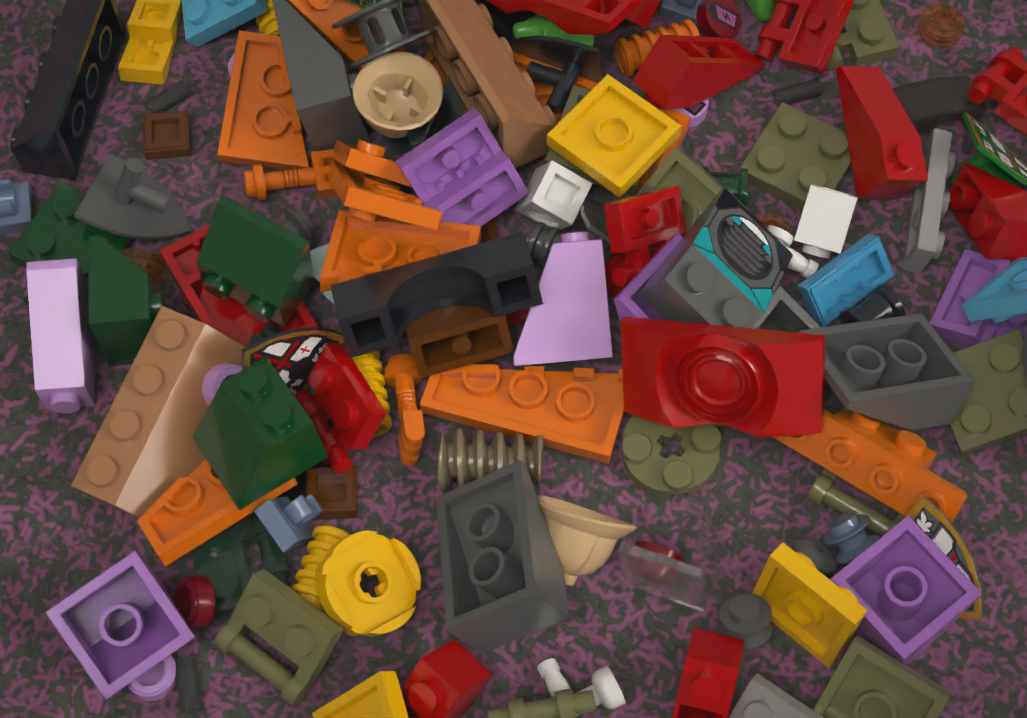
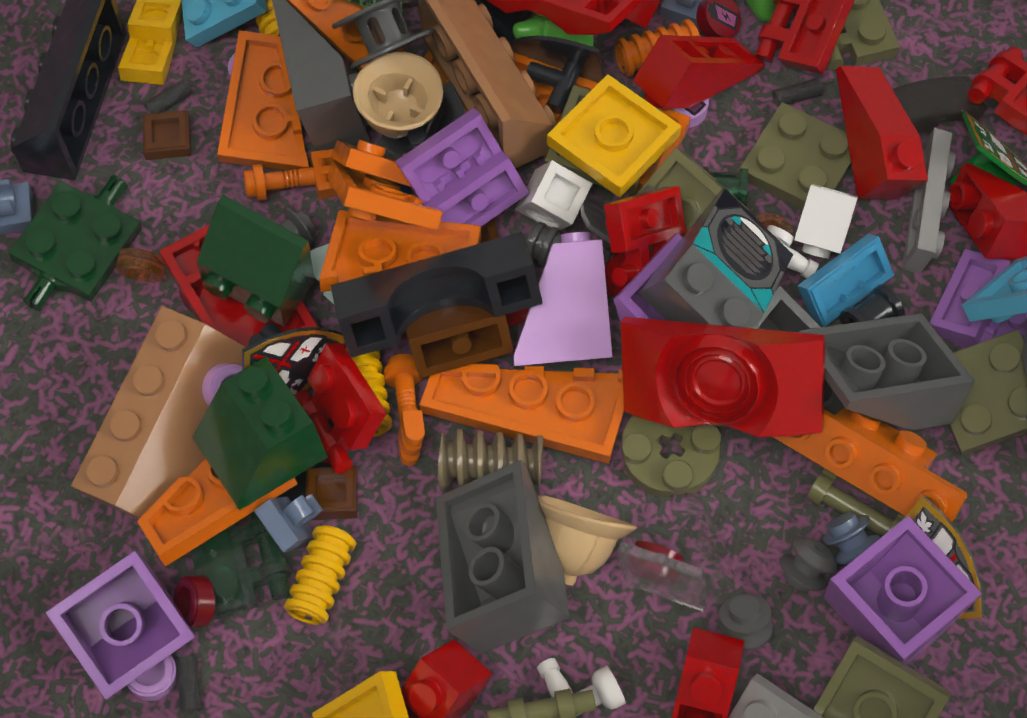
(61, 335): lavender slope -> none
(119, 303): dark green slope -> none
(131, 203): dark grey shield -> none
(289, 626): olive plate -> none
(340, 581): yellow plate -> none
(809, 604): yellow plate -> none
(941, 26): clear orange tile -> none

